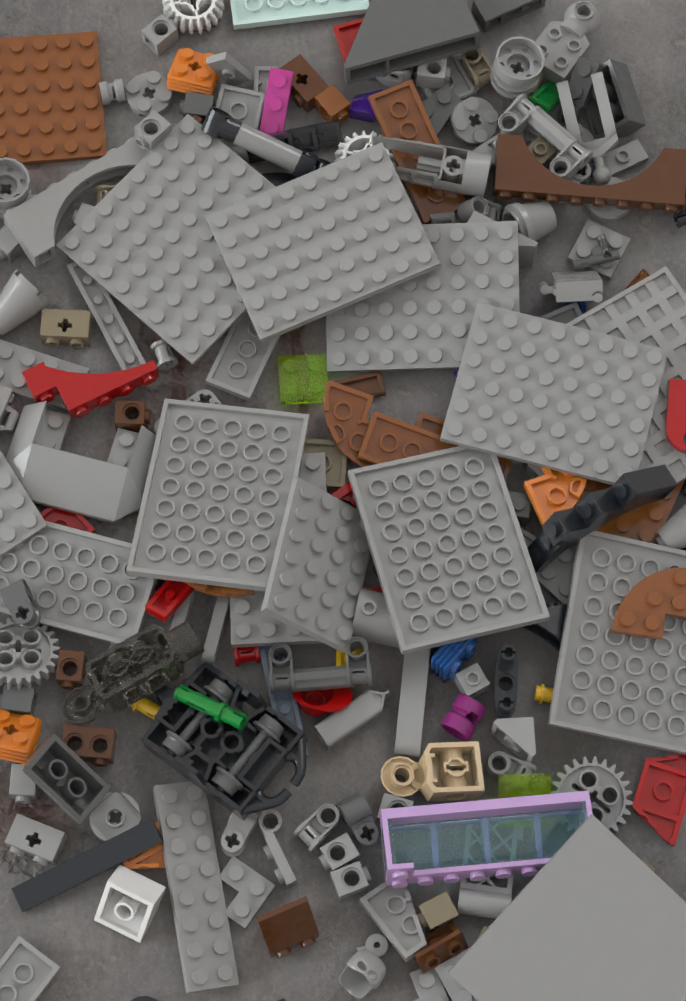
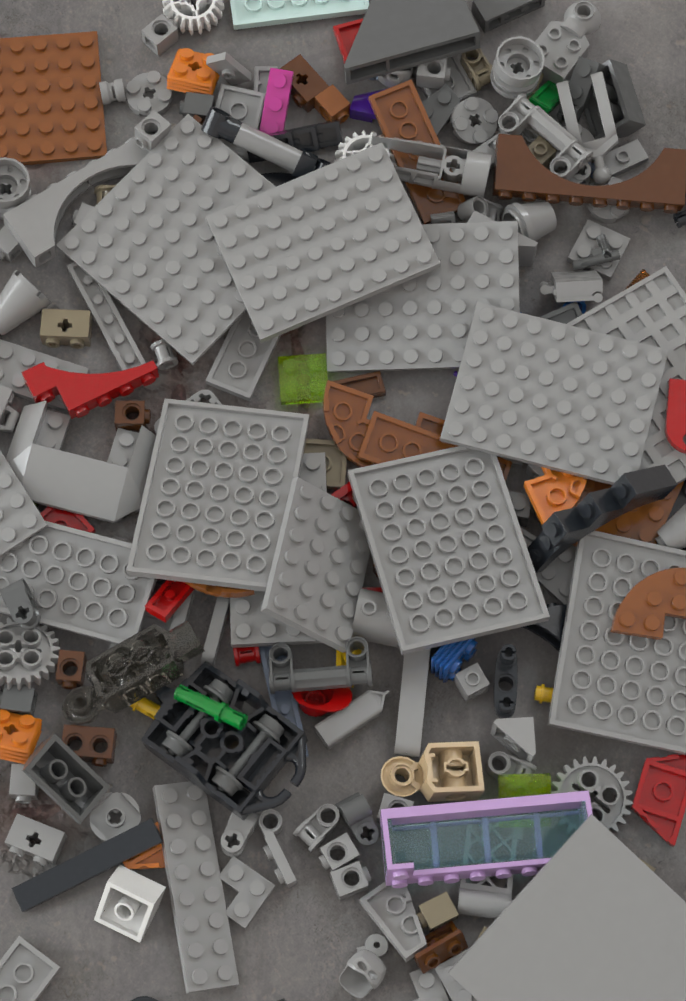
(288, 928): reddish brown slope -> none
(464, 717): magenta wheel -> none

